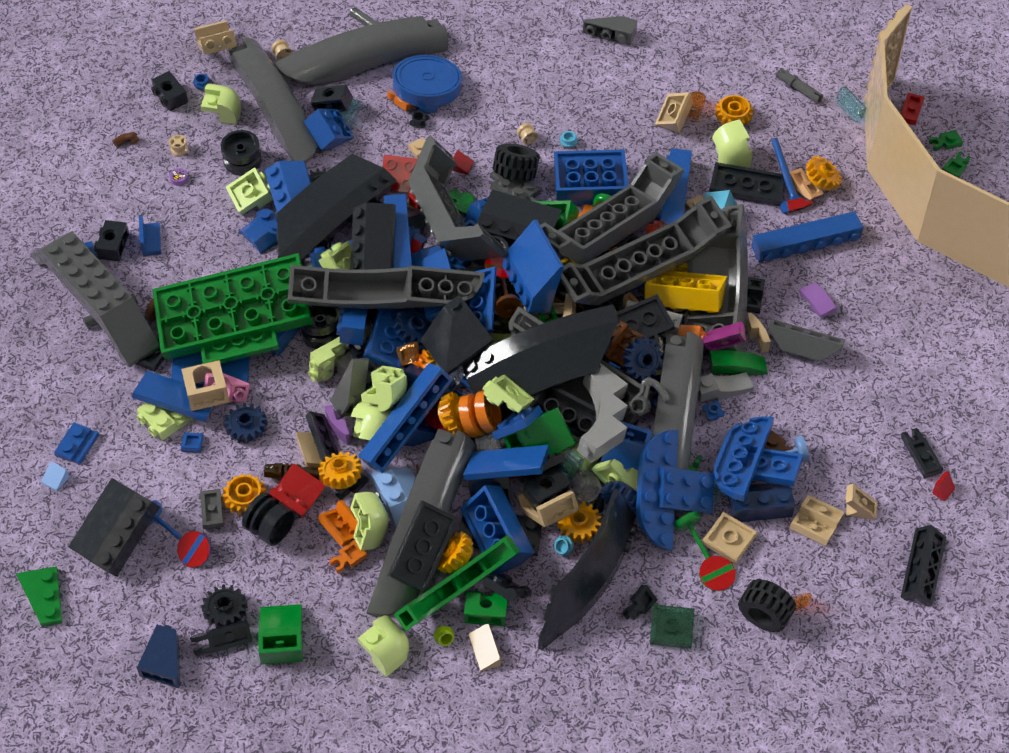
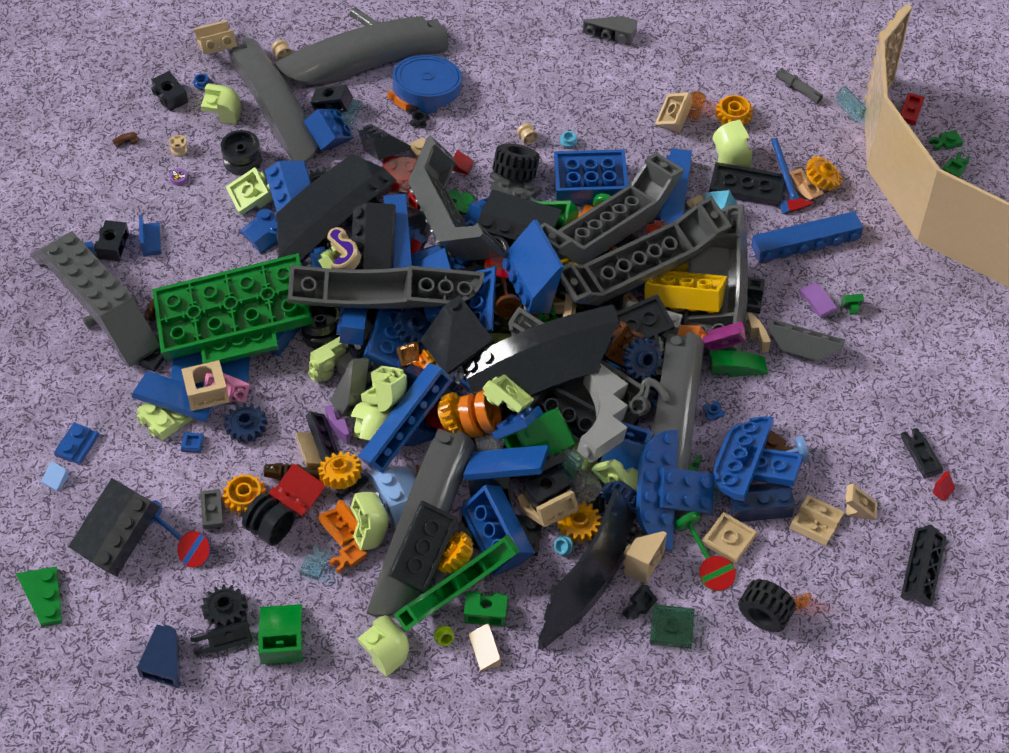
(314, 564): none -> clear light blue plate
(348, 249): none -> tan animal
(381, 143): none -> black slope
(504, 586): black plate -> none
(644, 555): none -> tan slope
(723, 386): light grey slope -> none
(852, 302): none -> green tile

